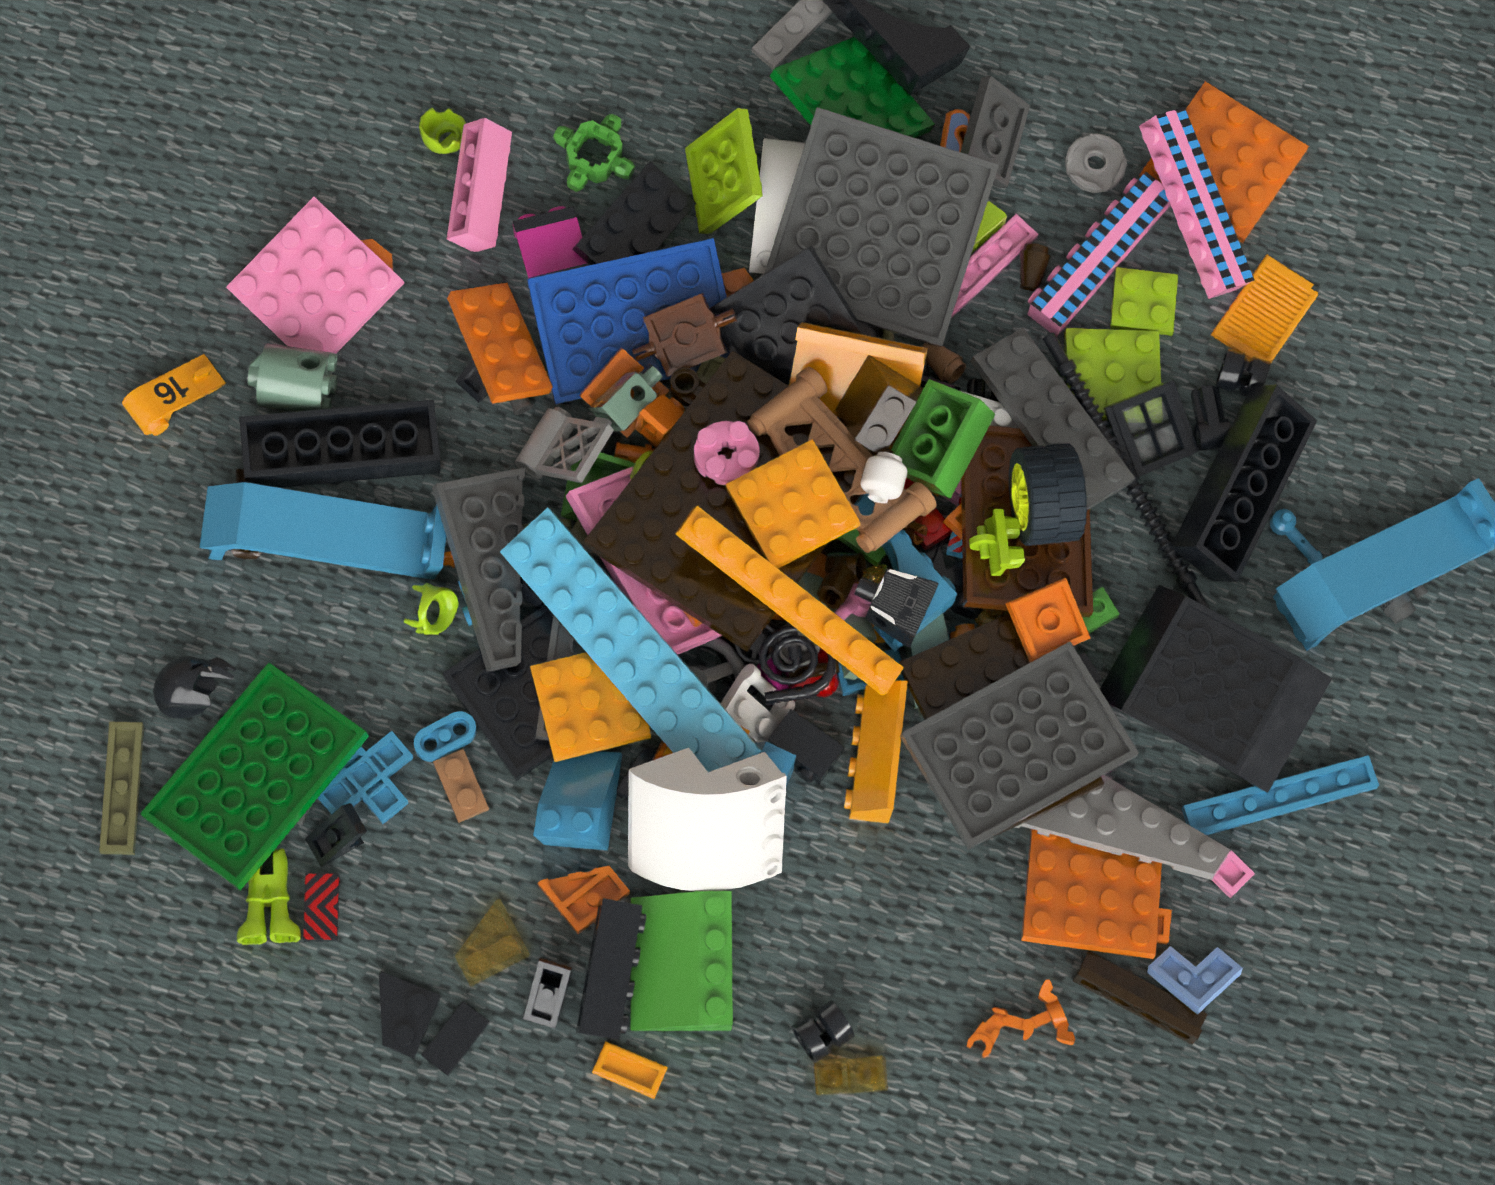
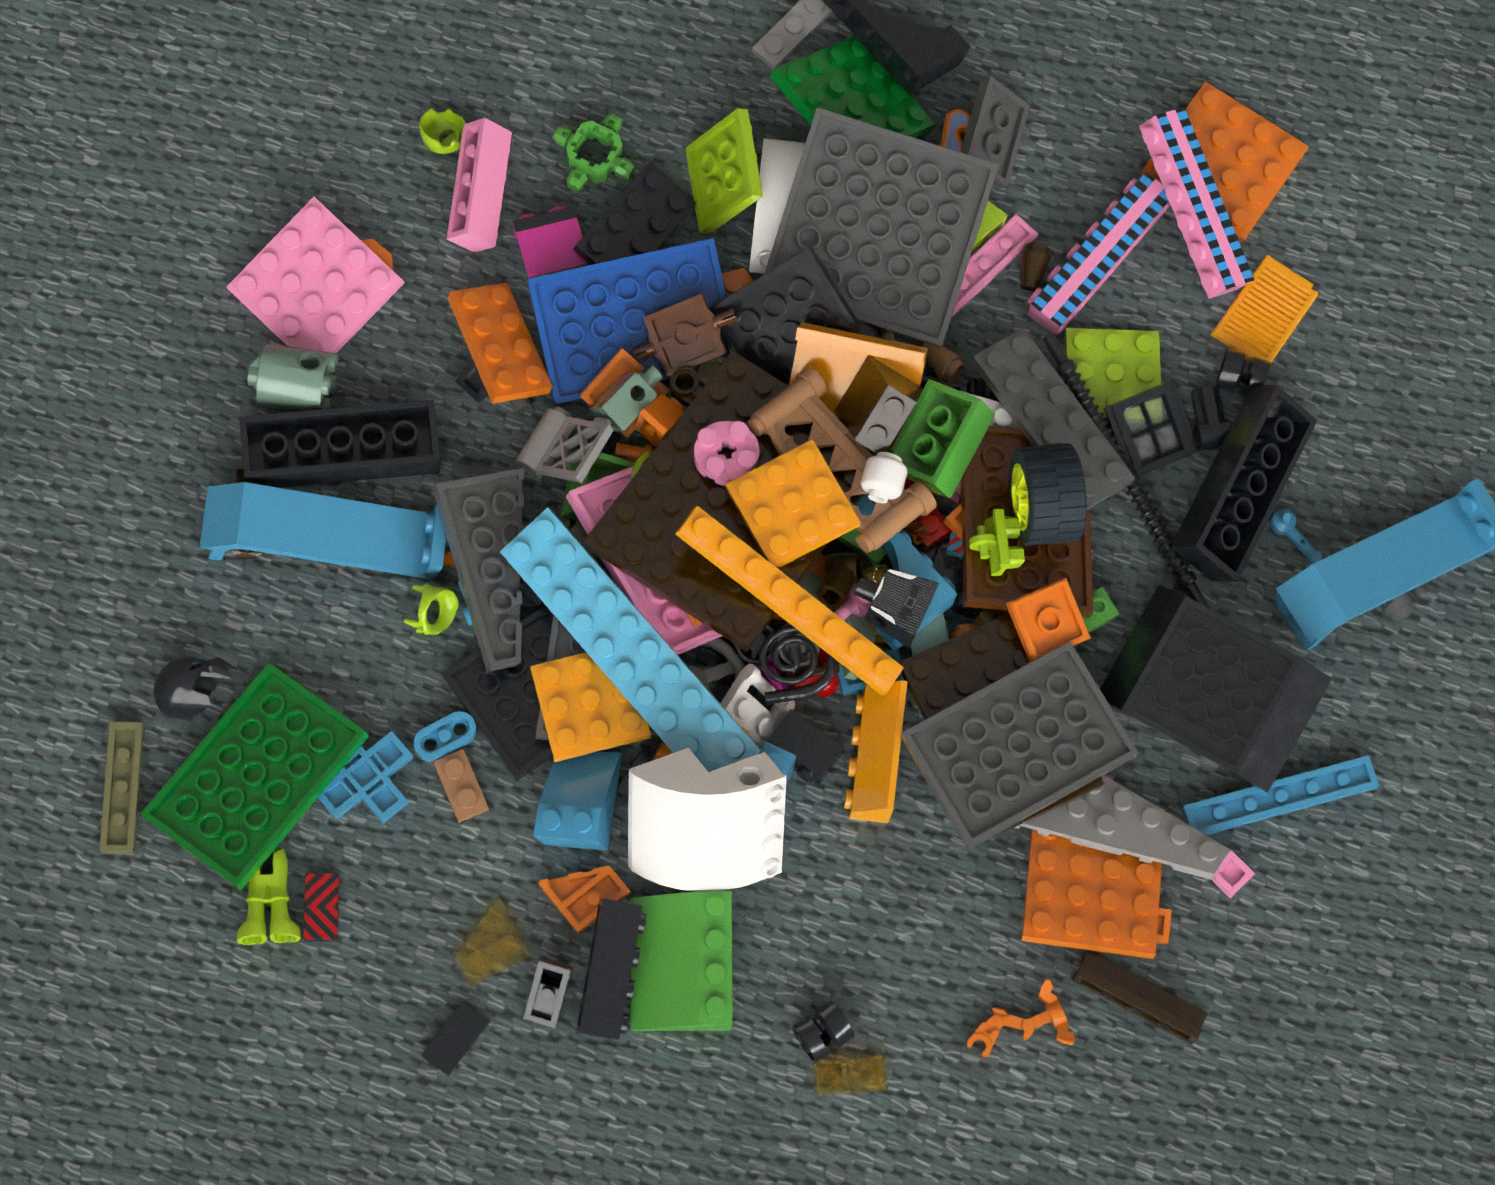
(157, 399): light orange door -> none
(336, 835): black slope -> none
(404, 1014): black wing -> none
(629, 1070): light orange tile -> none
(1095, 179): light grey tile -> none
(1144, 301): lime plate -> none
(1193, 984): light blue plate -> none

